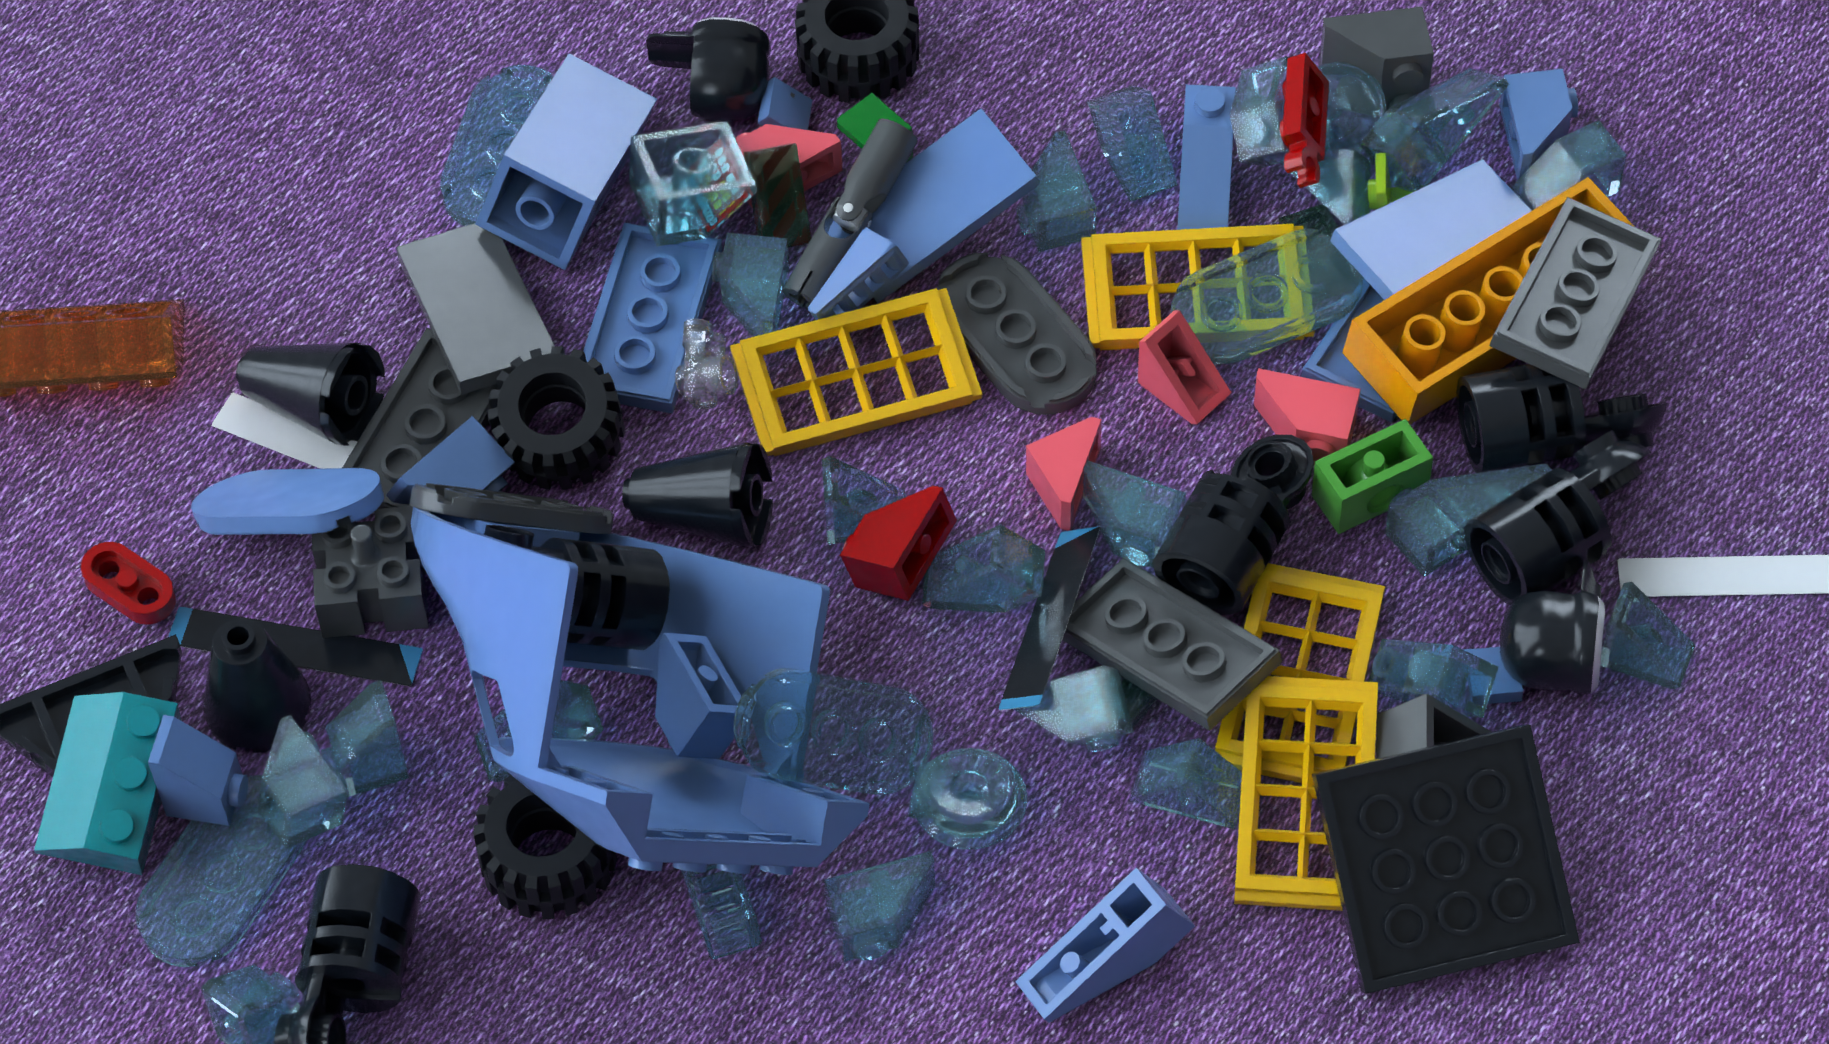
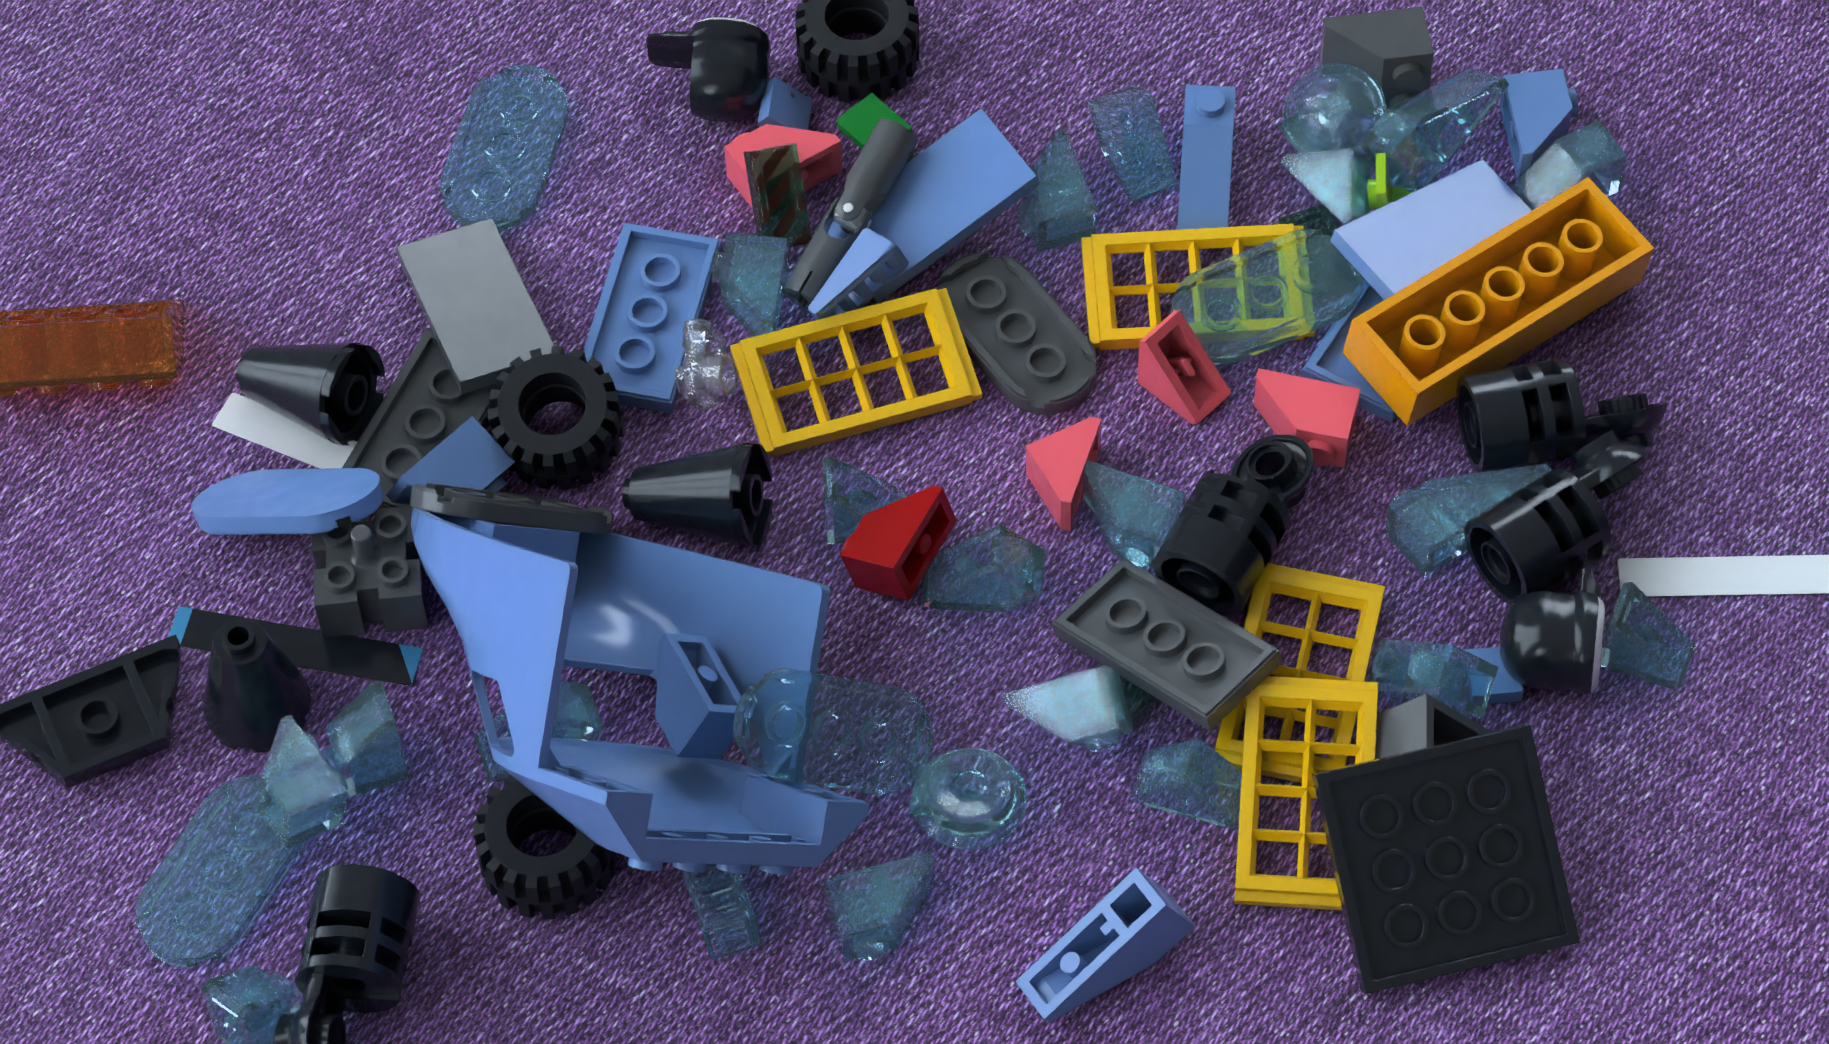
(102, 785): teal slope -> none
(132, 585): red plate -> none
(196, 774): medium blue slope -> none
(564, 161): slope -> none
(618, 589): black cylinder -> none
(688, 180): clear light blue slope -> none
(1049, 619): black sticker -> none
(1258, 113): clear light blue slope -> none
(1304, 118): red plate -> none
(1368, 474): bright green brick -> none
(1575, 293): tile -> none

